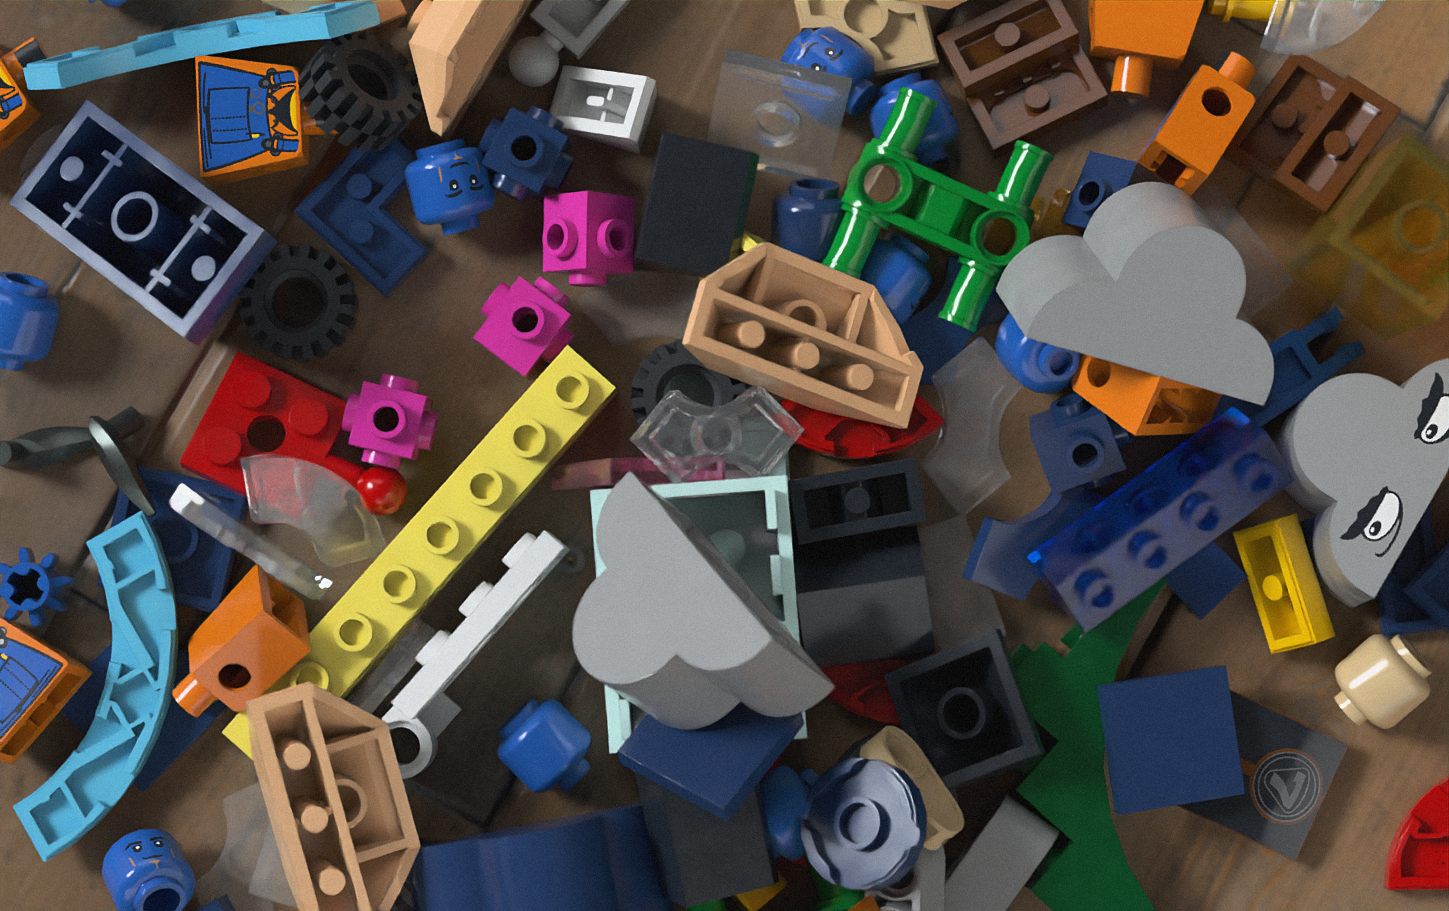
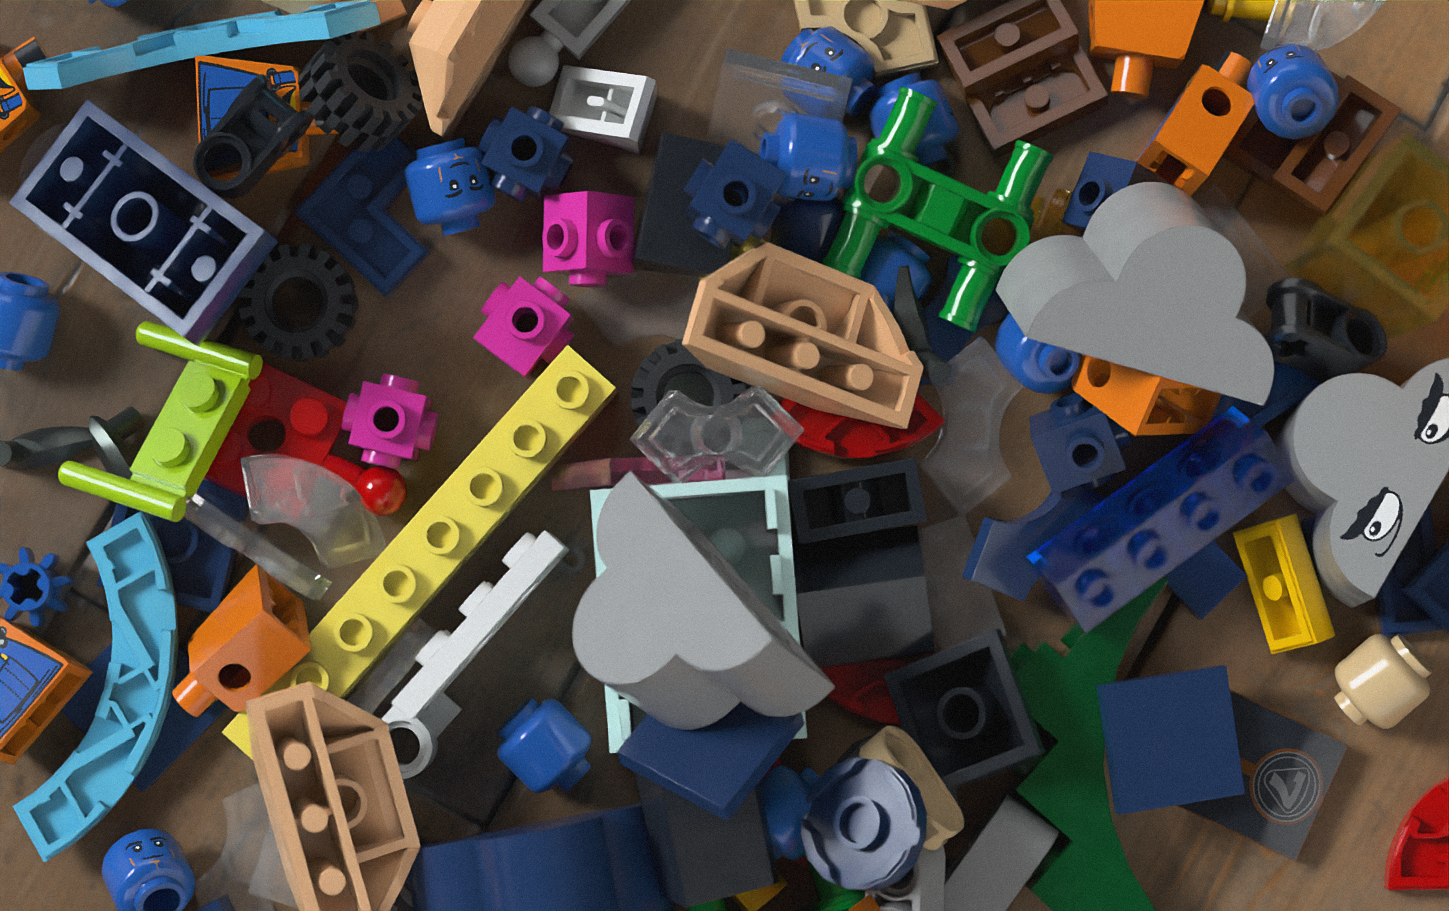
(184, 433): none -> lime plate
(252, 136): none -> black piece
(750, 180): none -> dark blue brick
(812, 154): none -> blue head
(915, 328): none -> pearl dark grey bar
(1293, 91): none -> blue head
(1321, 331): none -> black piece

